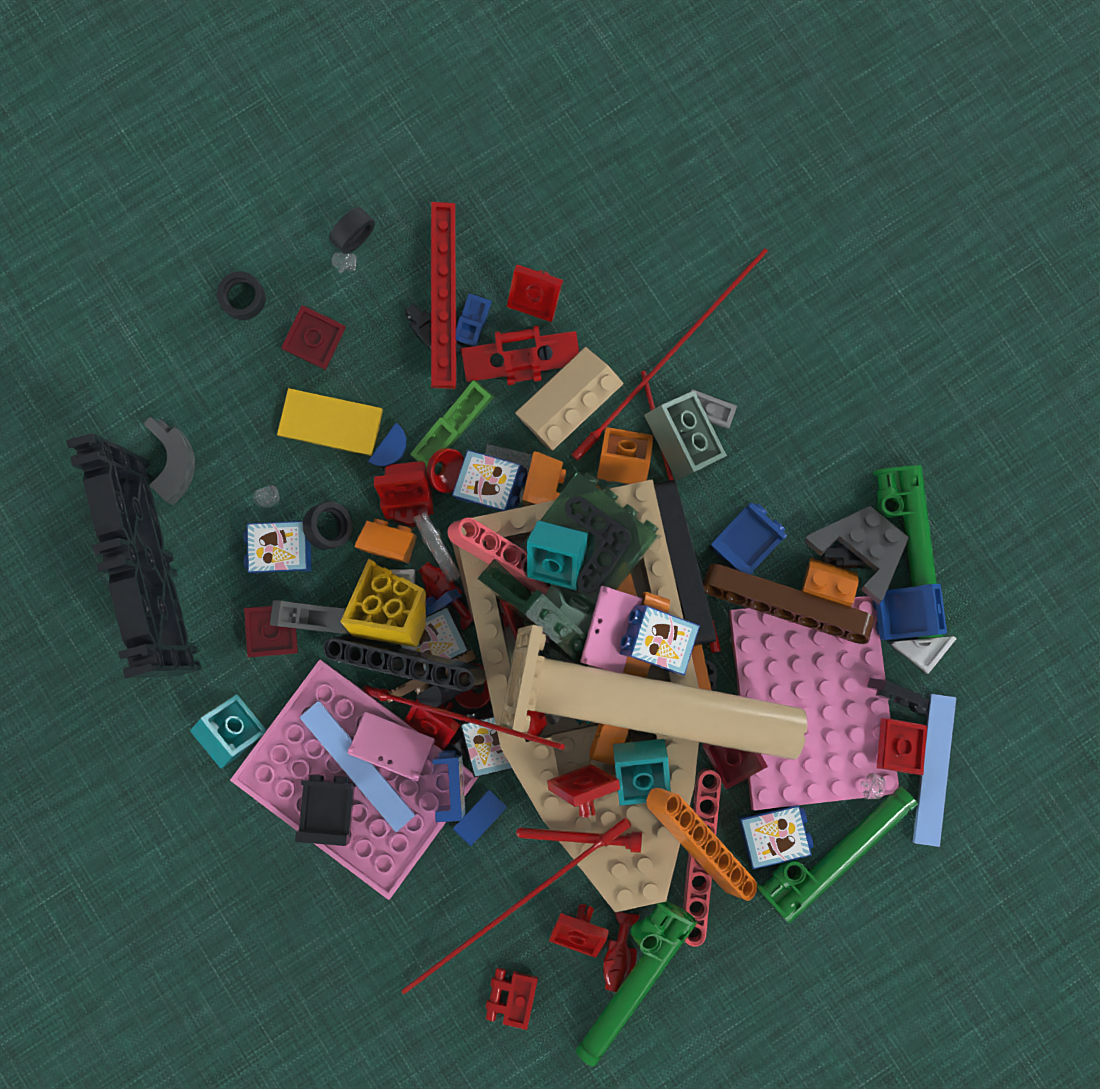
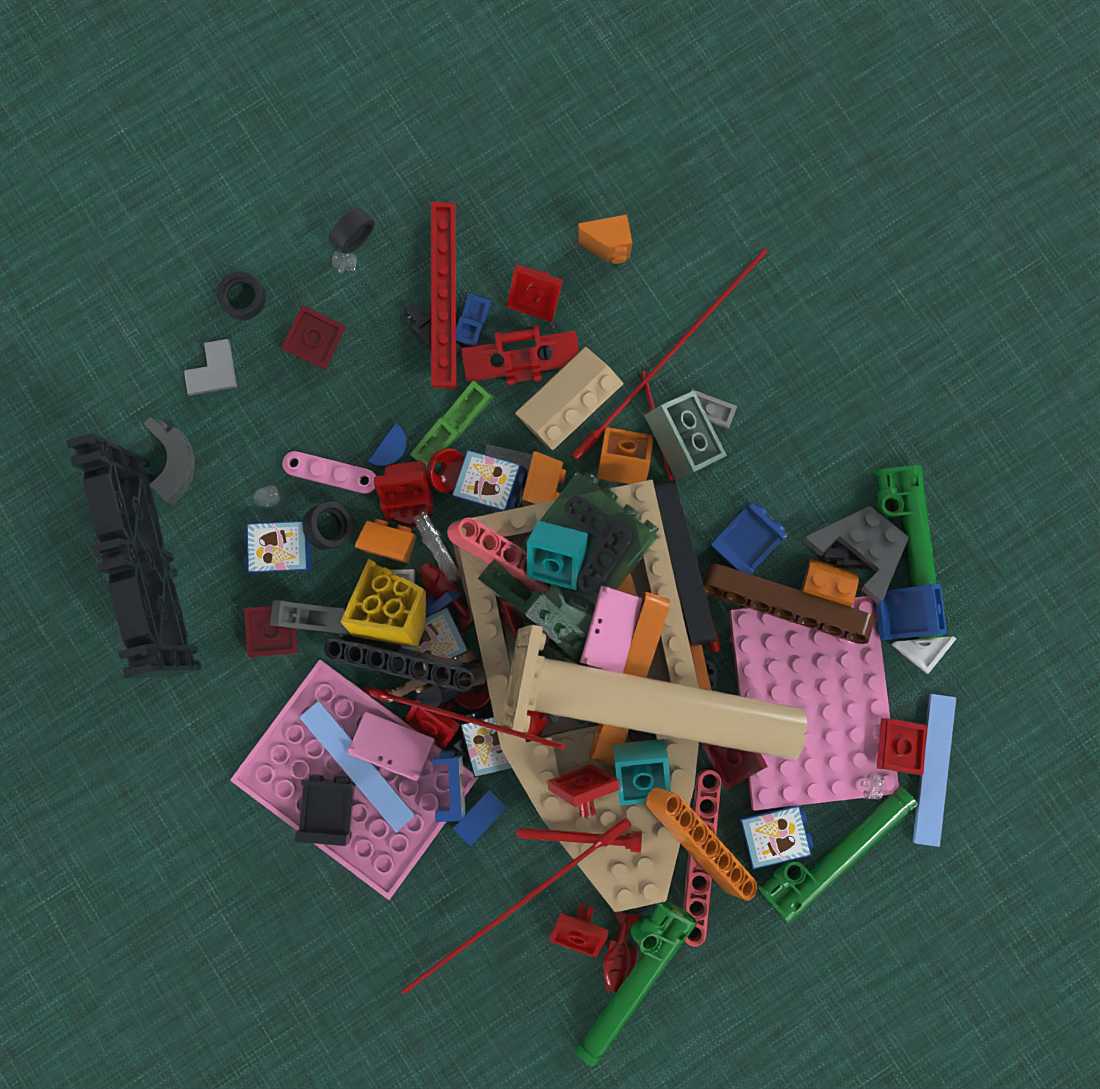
(218, 373): none -> light grey tile
(228, 731): teal slope -> none
(329, 472): none -> bright pink plate
(330, 422): yellow tile -> none
(519, 1000): red plate -> none
(607, 238): none -> orange slope
(659, 639): panel -> none
(902, 696): black hinge -> none

